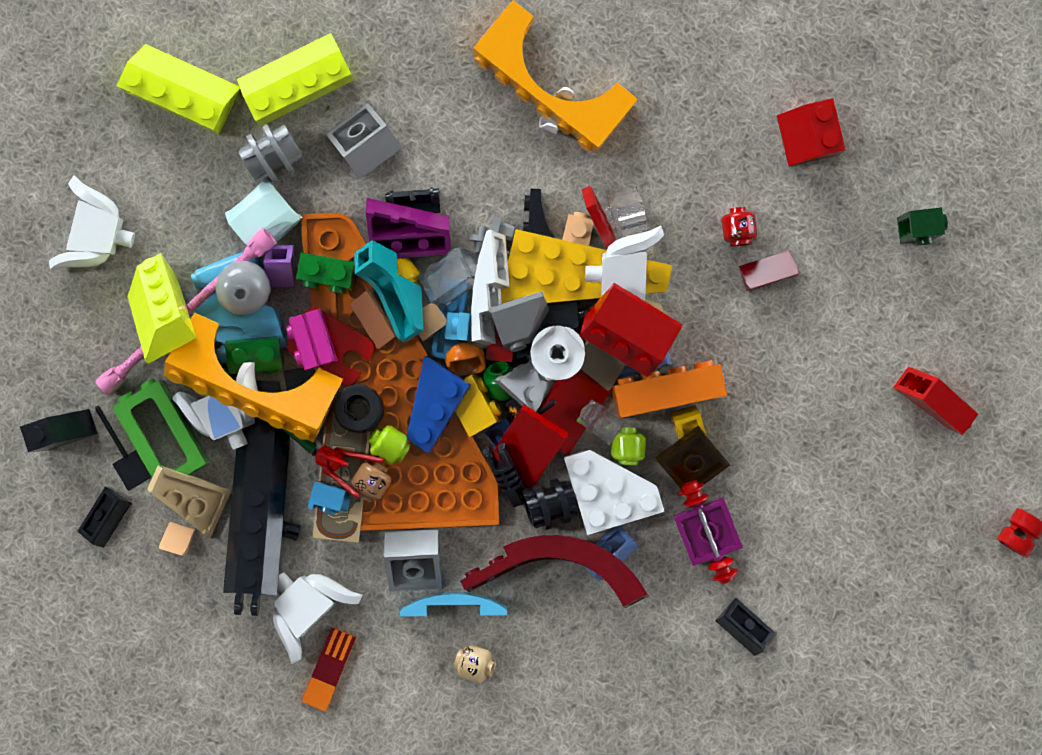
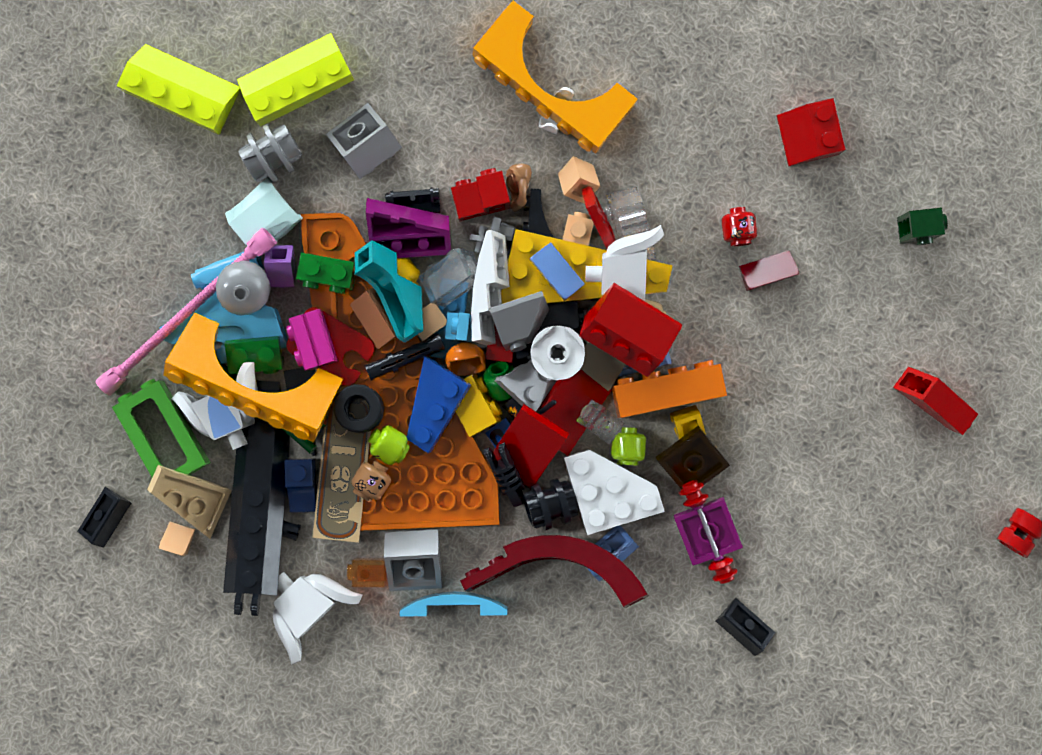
(58, 430): black slope -> none
(94, 230): white torso -> none
(130, 467): black piece -> none
(159, 309): neon yellow slope -> none
(301, 484): none -> dark blue arch
(329, 498): dark azure brick -> none
(329, 669): tile -> none
(333, 460): red plant -> none
(367, 572): none -> clear orange brick
(404, 357): none -> black pin
(474, 664): tan head -> none
(481, 197): none -> red brick
(518, 182): none -> medium nougat piece
(557, 271): none -> medium blue slope
(576, 176): none -> light nougat panel

